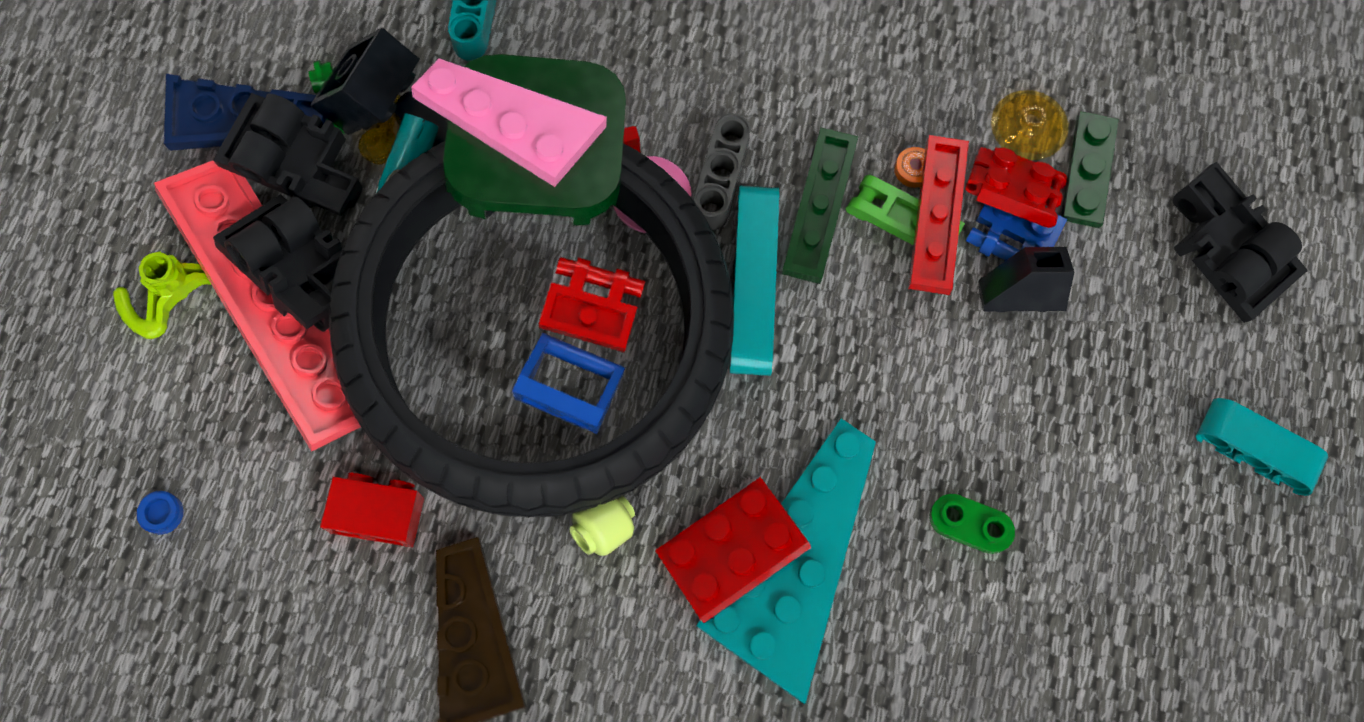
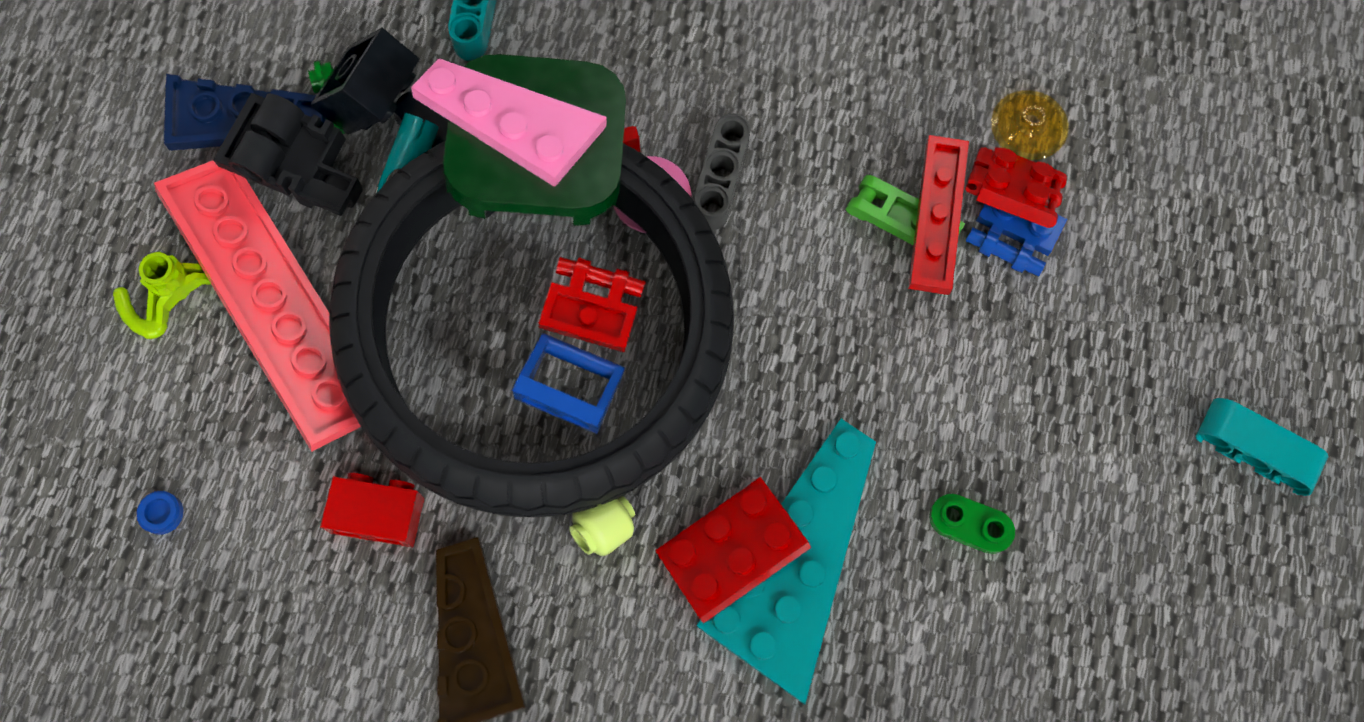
(286, 258): black plate -> none
(378, 141): clear yellow plate -> none
(755, 280): teal beam -> none
(820, 205): dark green plate -> none
(910, 166): orange tile -> none
(1029, 281): black slope -> none
(1090, 169): dark green plate -> none
(1236, 246): black plate -> none

